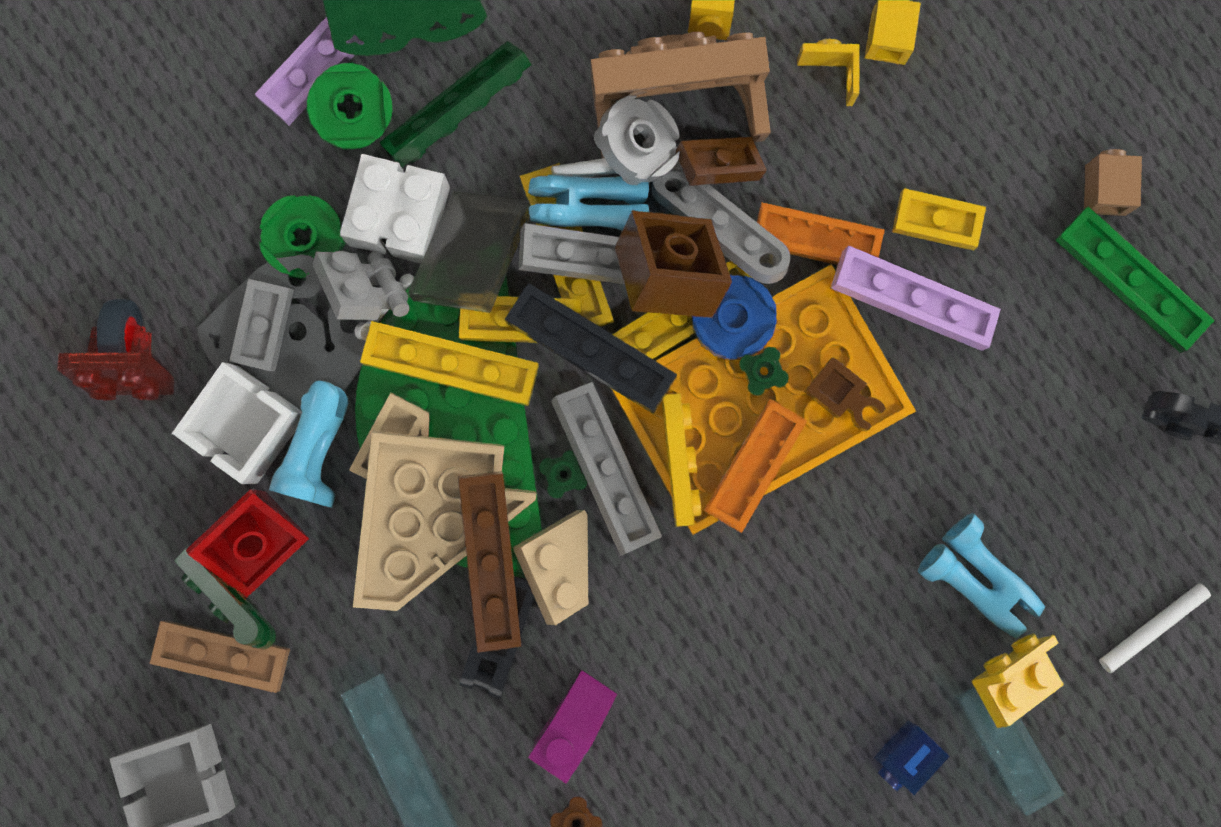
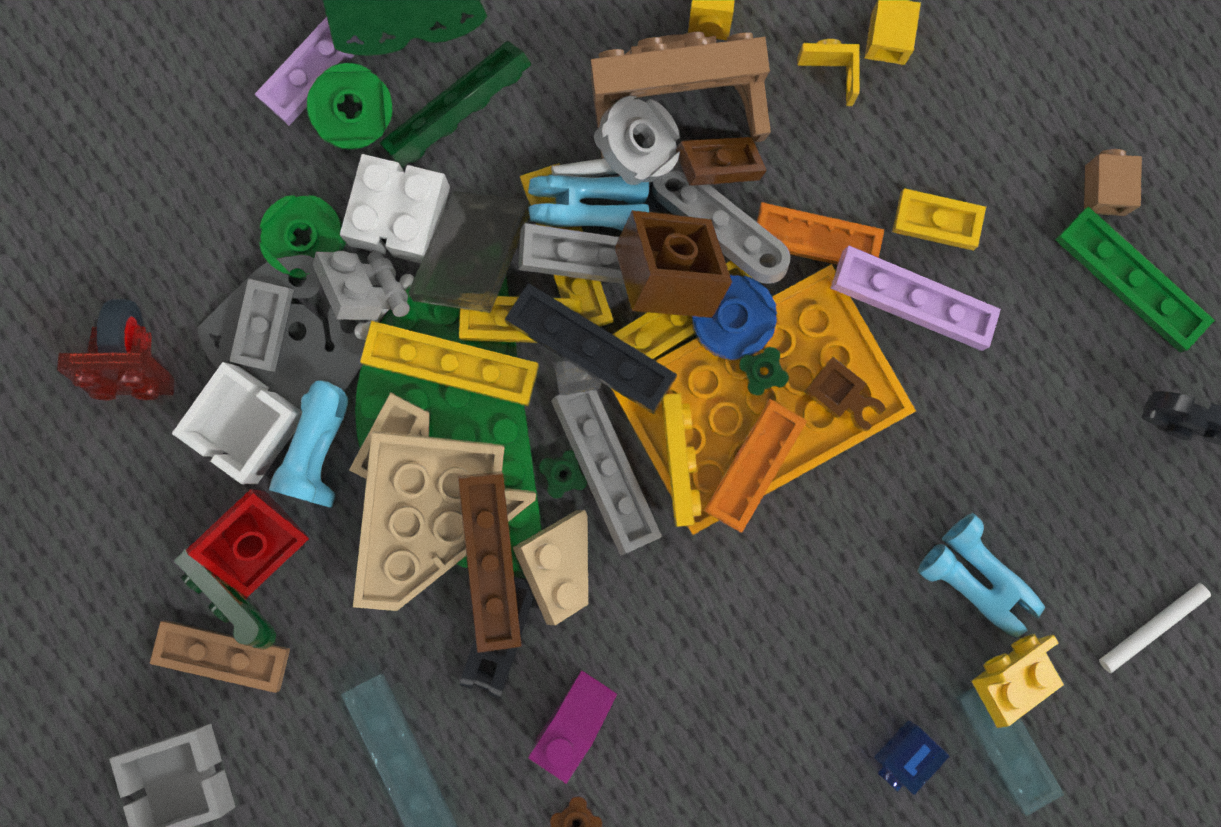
(574, 380): none -> clear slope

